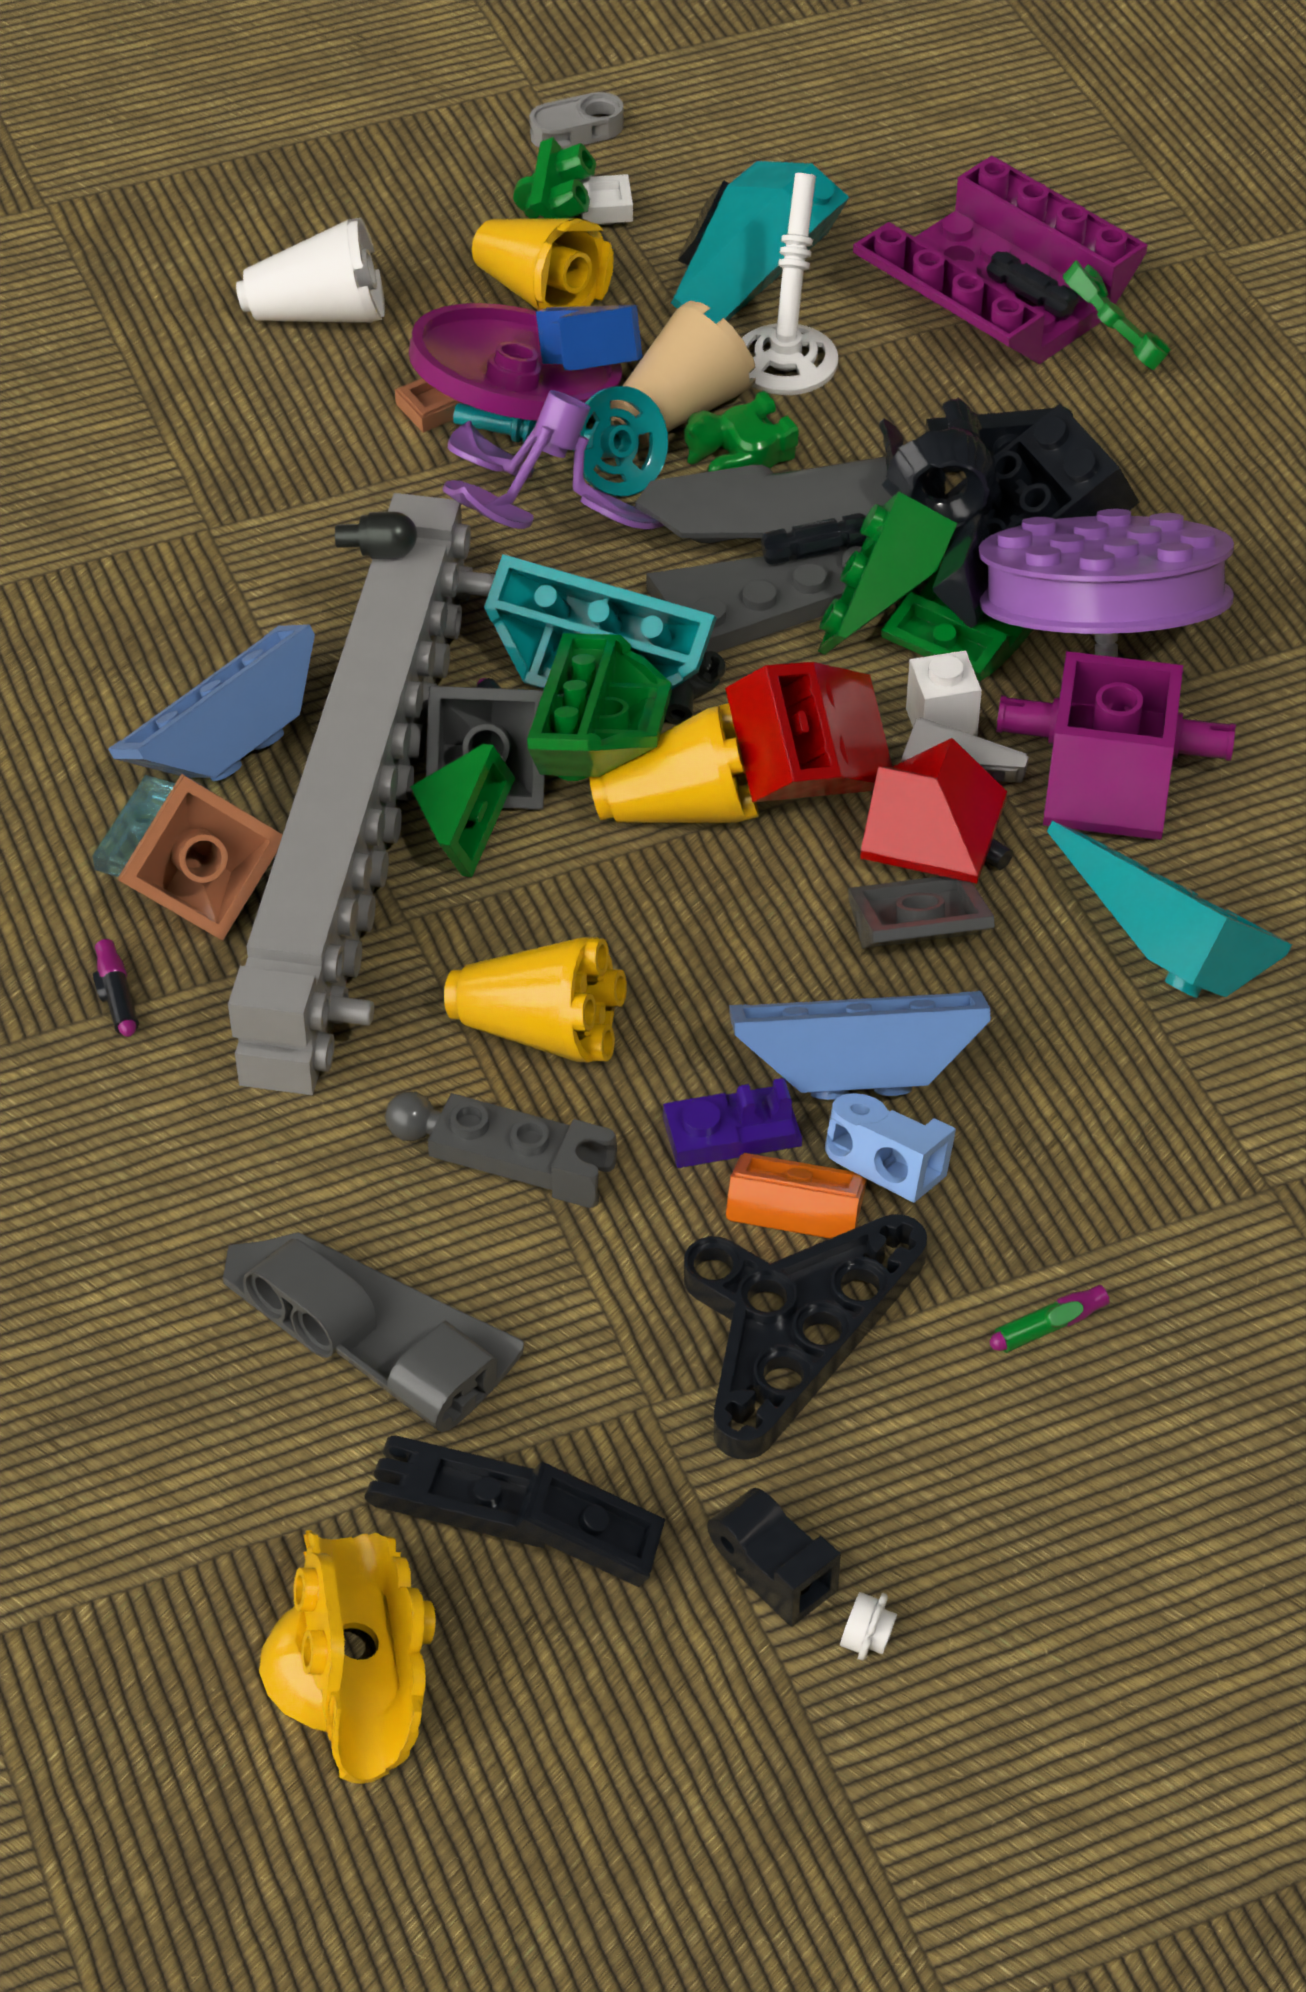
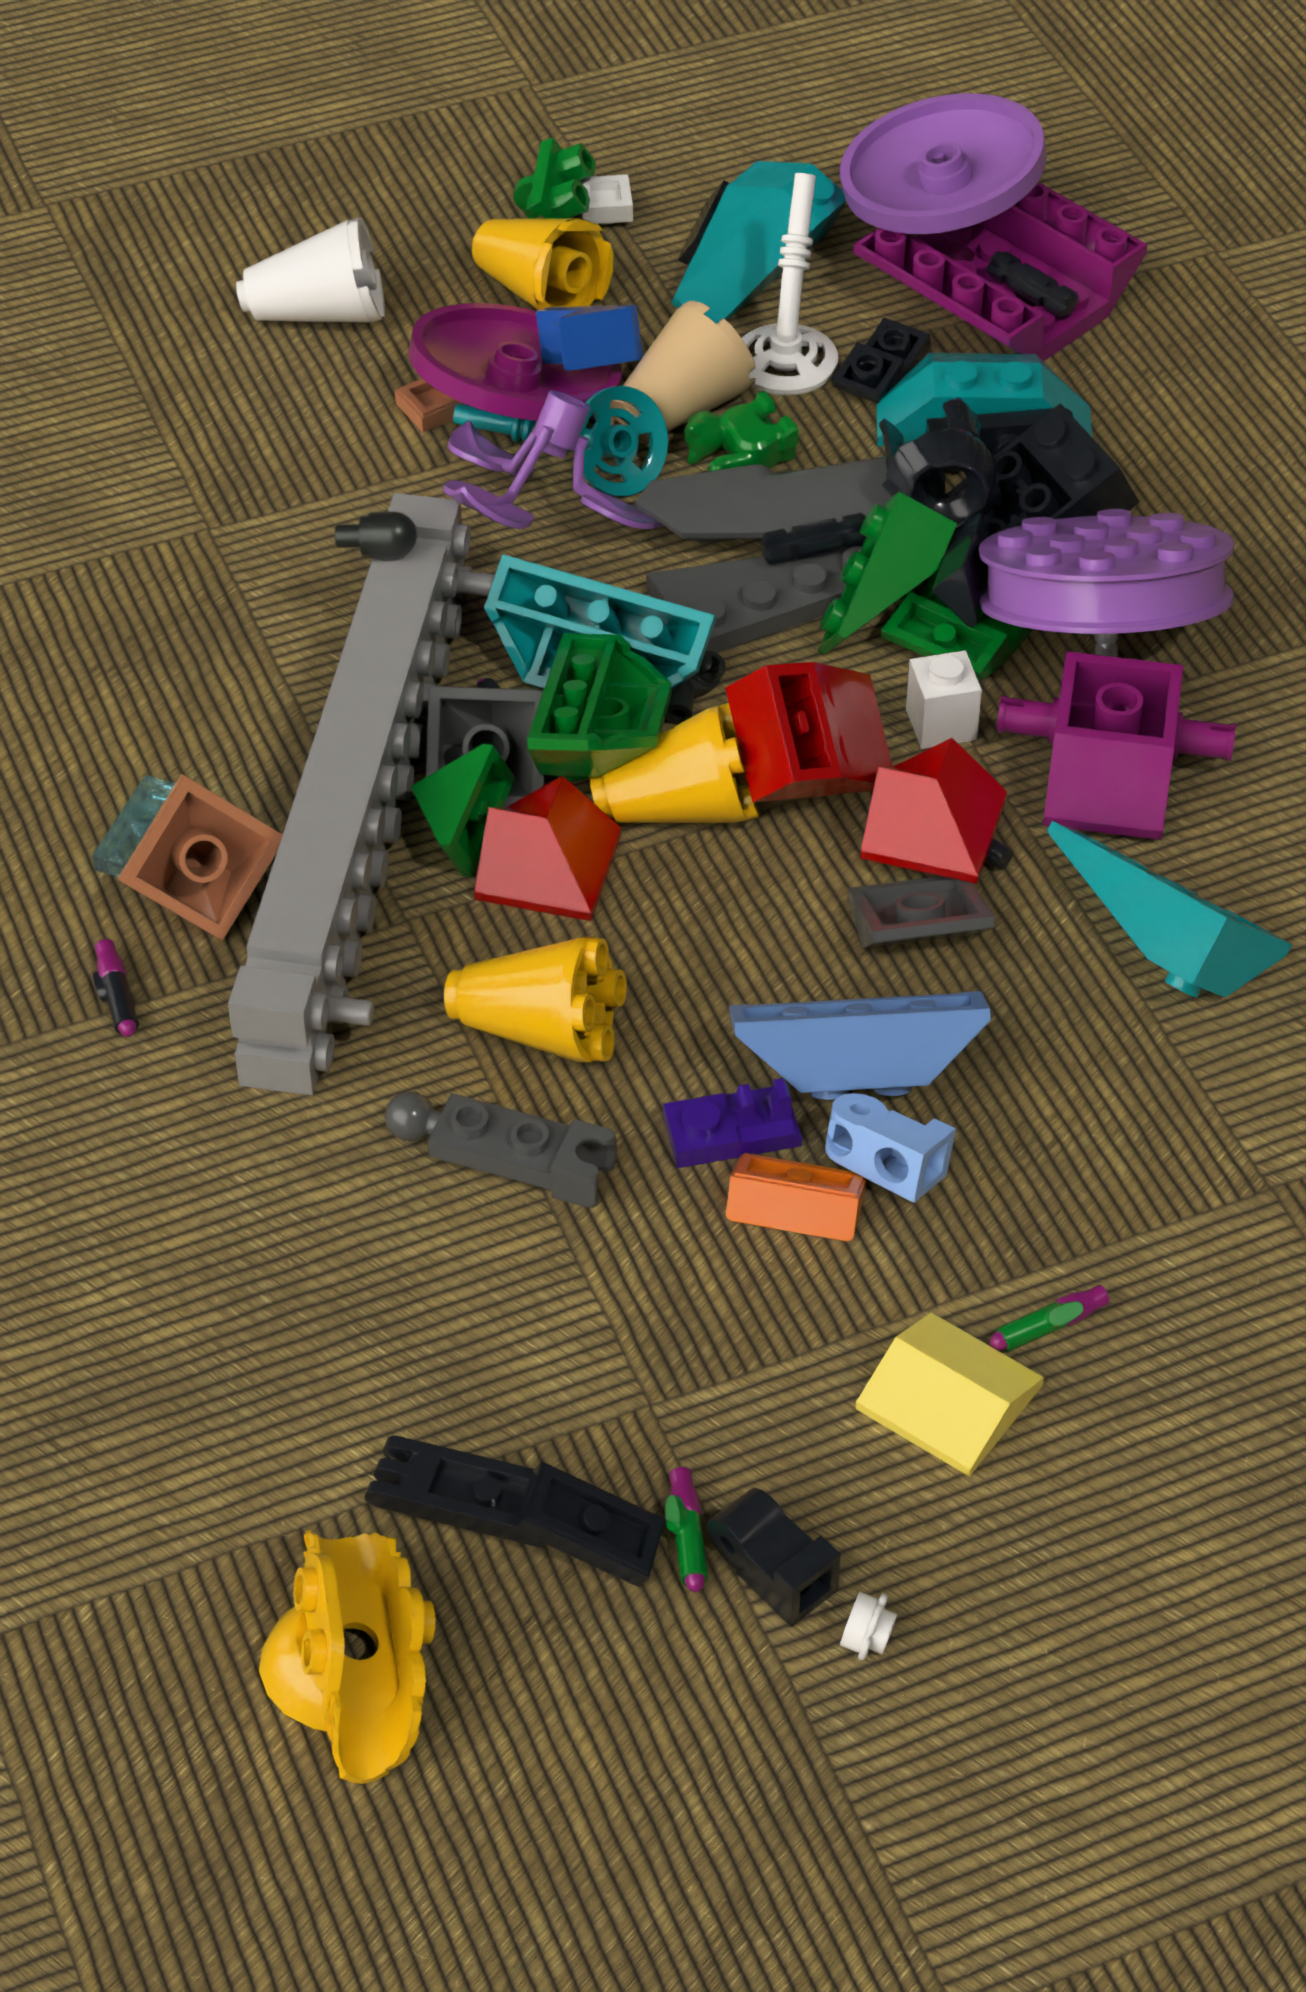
(227, 712): medium blue wedge -> none
(395, 1335): dark grey panel -> none
(547, 852): none -> red slope
(572, 120): light grey piece -> none
(684, 1520): none -> green piece
(812, 1295): black beam -> none
(884, 360): none -> black slope
(943, 163): none -> medium lavender dish
(947, 1392): none -> light yellow slope
(983, 382): none -> teal wedge
(999, 761): light grey slope -> none
(1090, 286): green piece -> none

